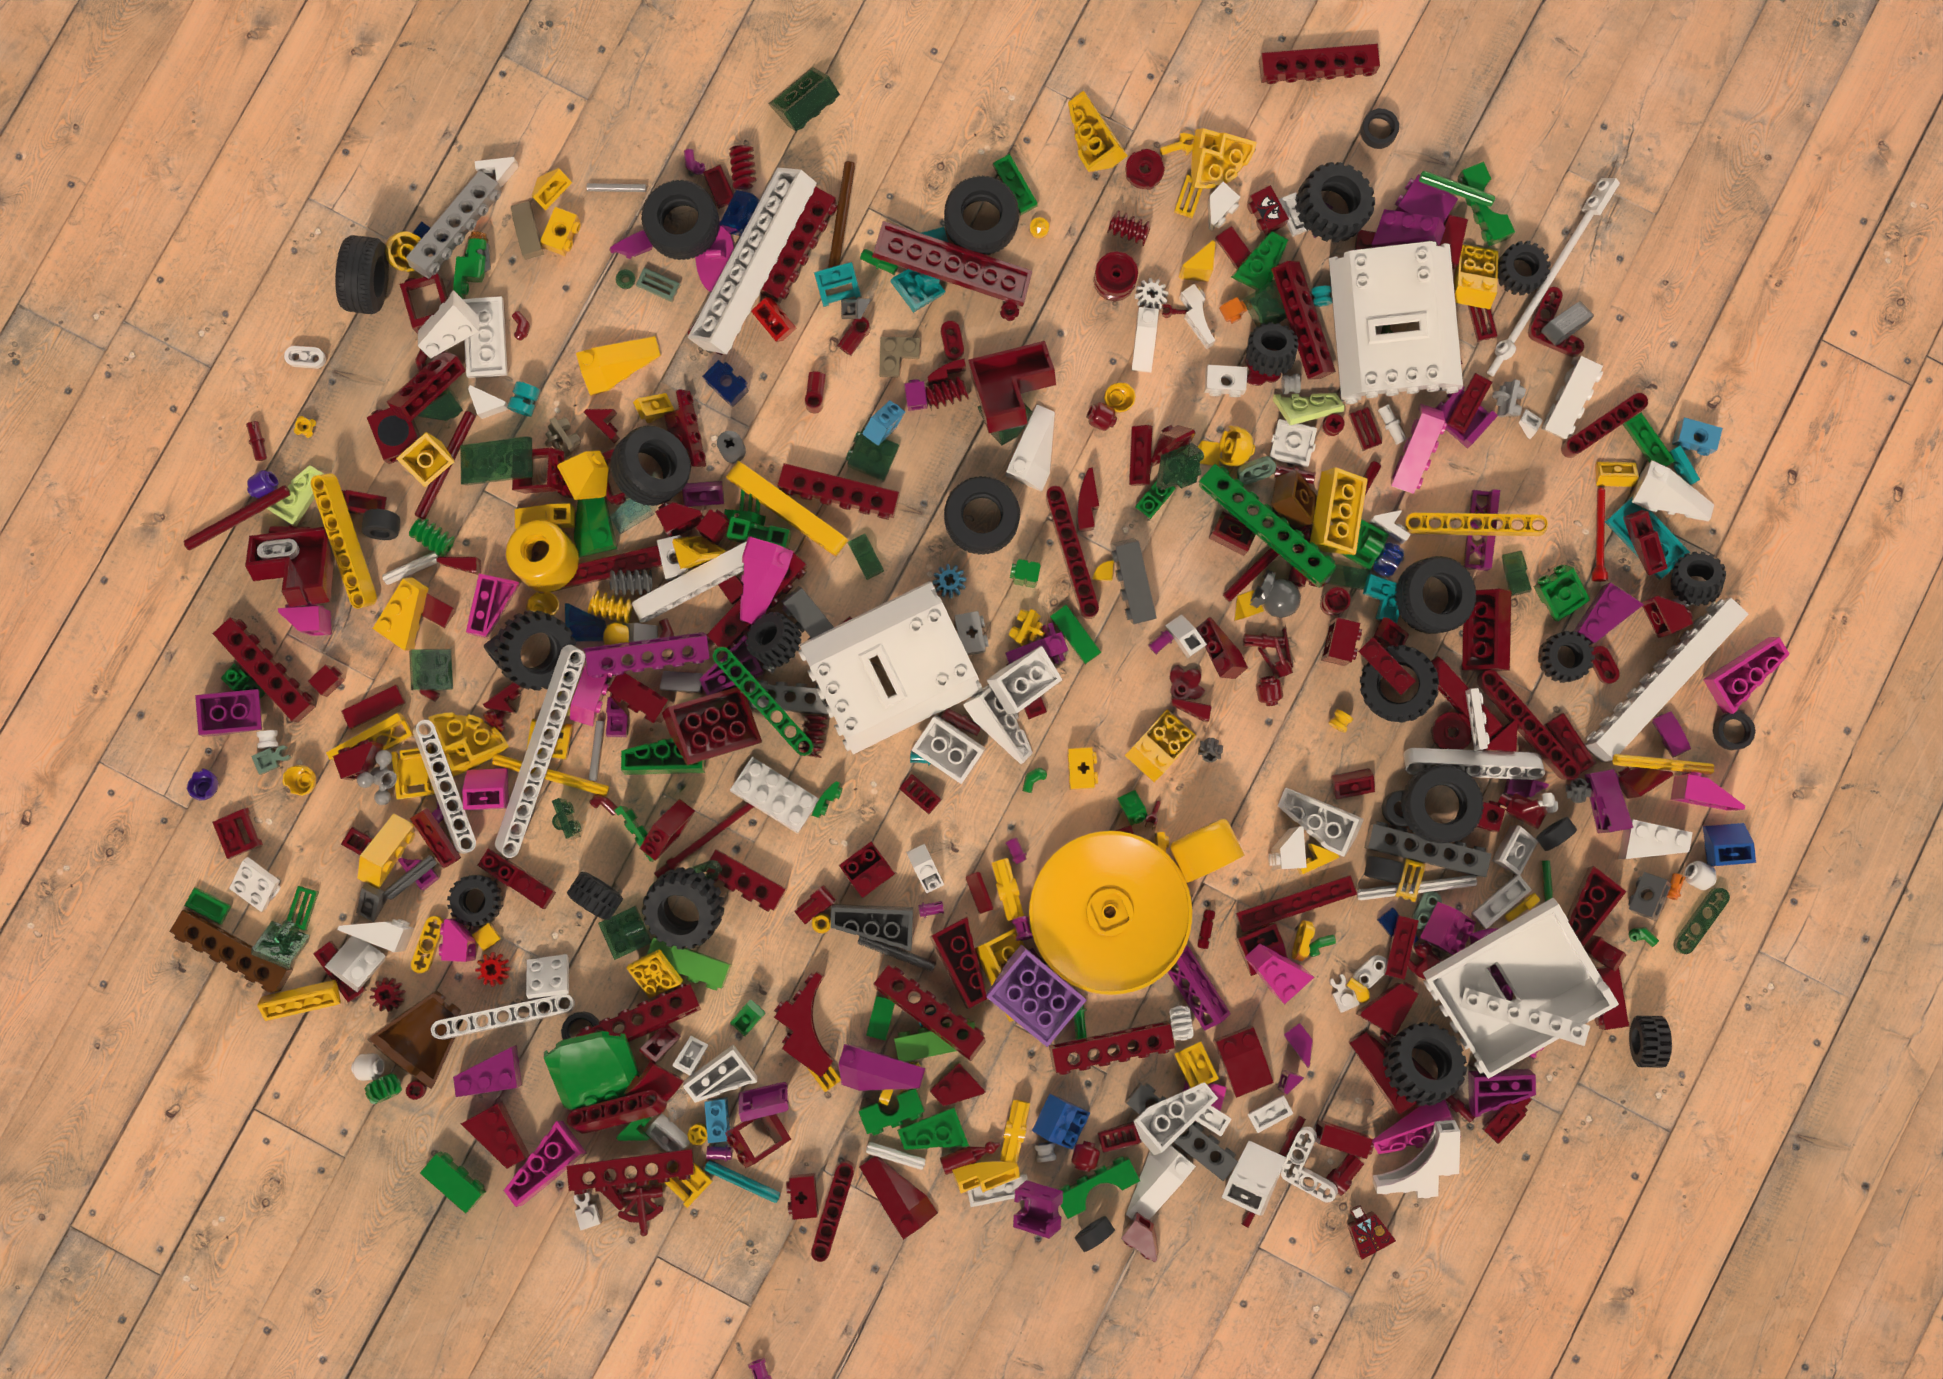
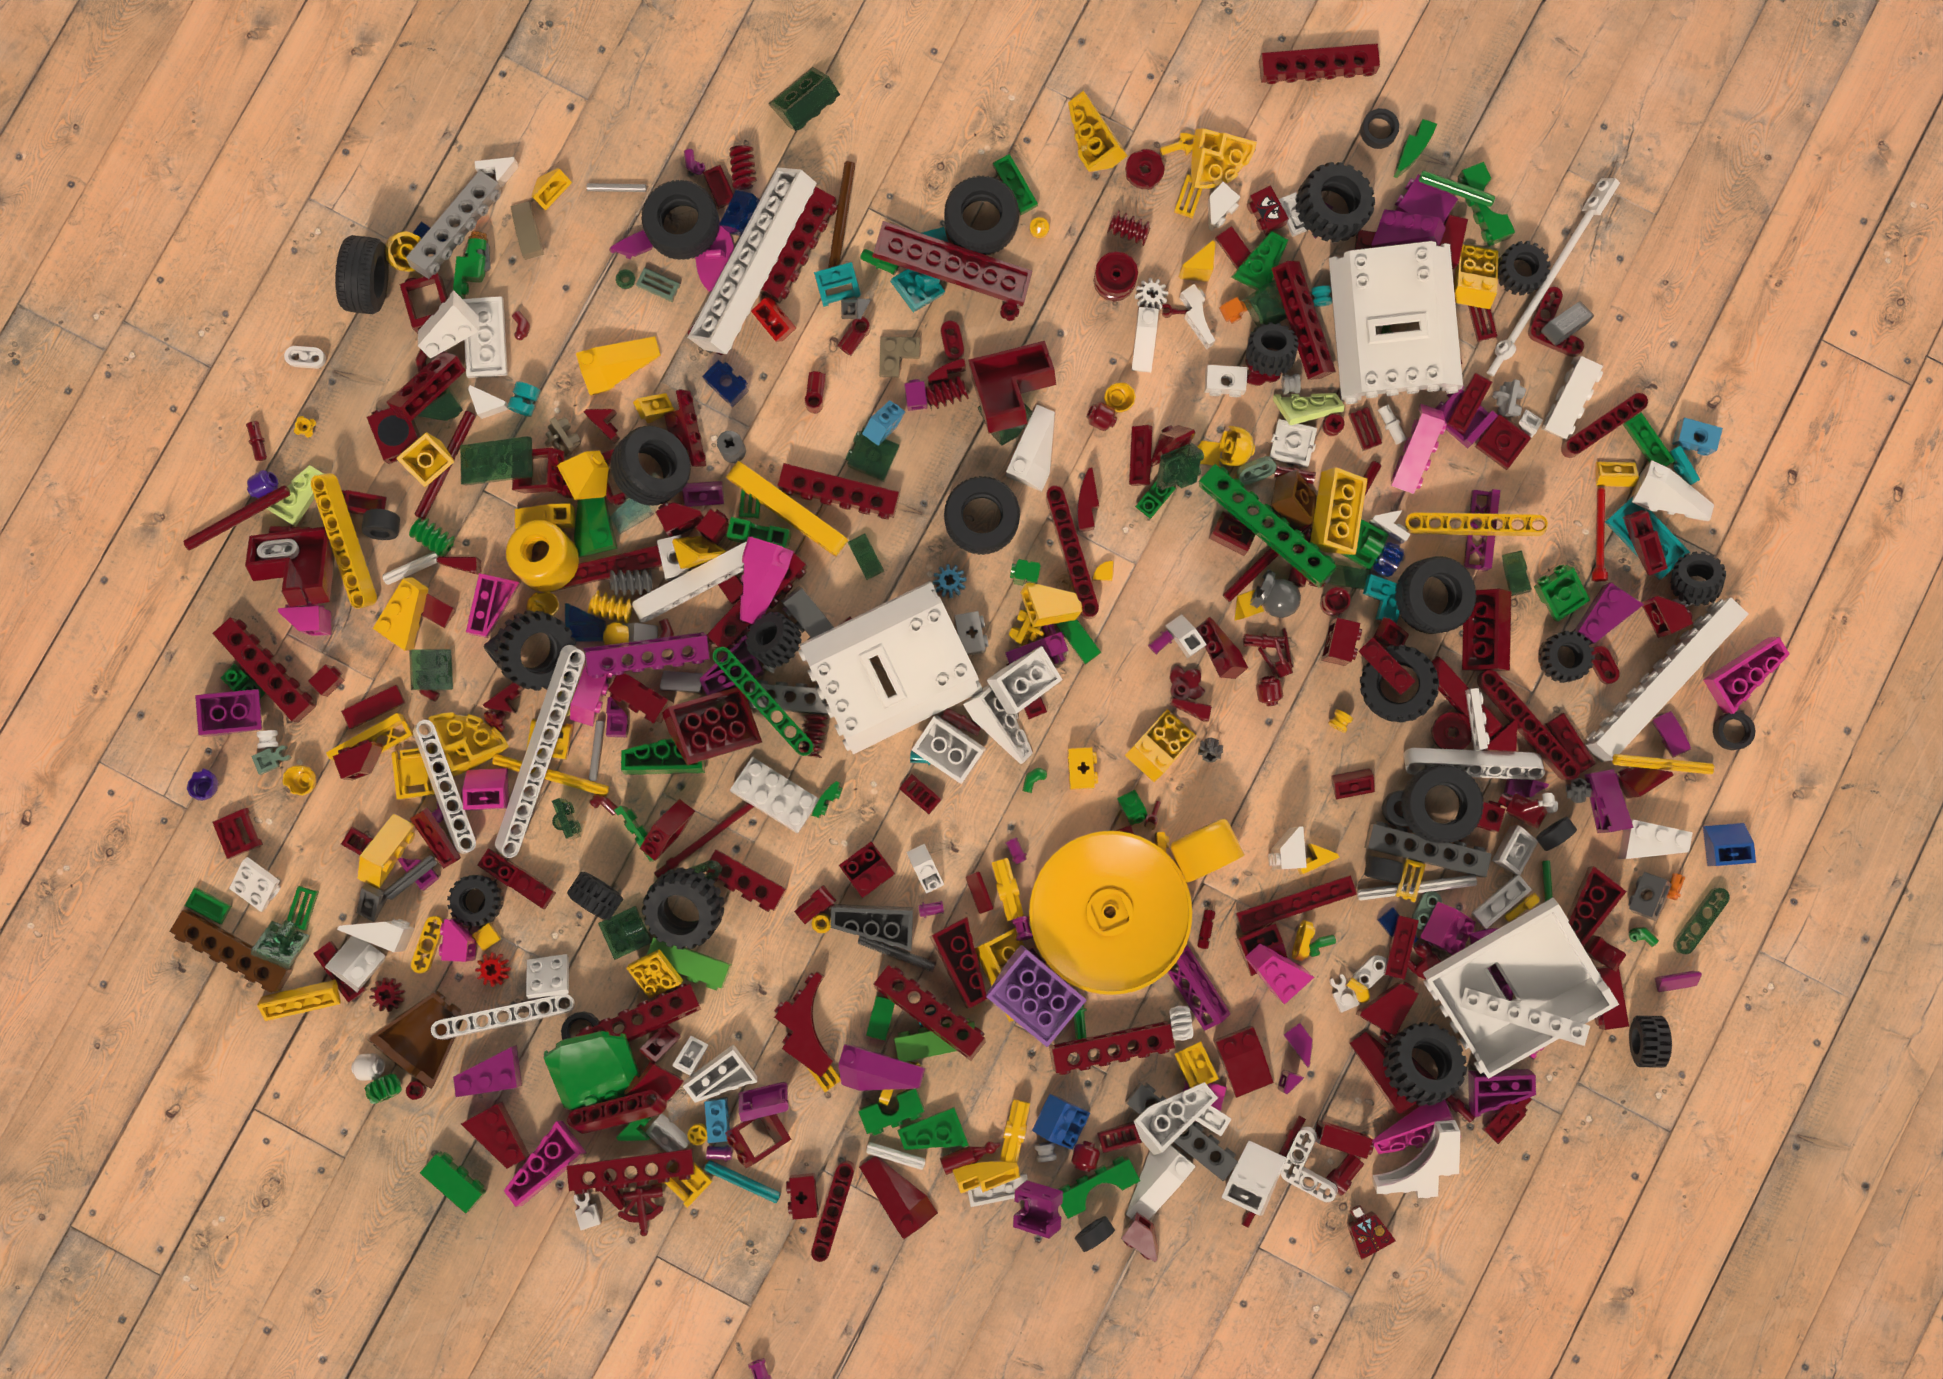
(366, 779): light grey piece -> none
(560, 220): yellow brick -> none
(746, 515): green piece -> none
(747, 1017): green slope -> none
(956, 1087): dark red wing -> none
(1049, 605): none -> yellow slope
(1133, 580): dark grey wedge -> none
(1270, 1113): white plate -> none
(1326, 823): white wedge -> none
(1415, 146): none -> green slope
(1503, 442): none -> dark red plate
(1677, 981): none -> magenta slope
(1700, 875): white head -> none
(1704, 792): dark pink slope -> none

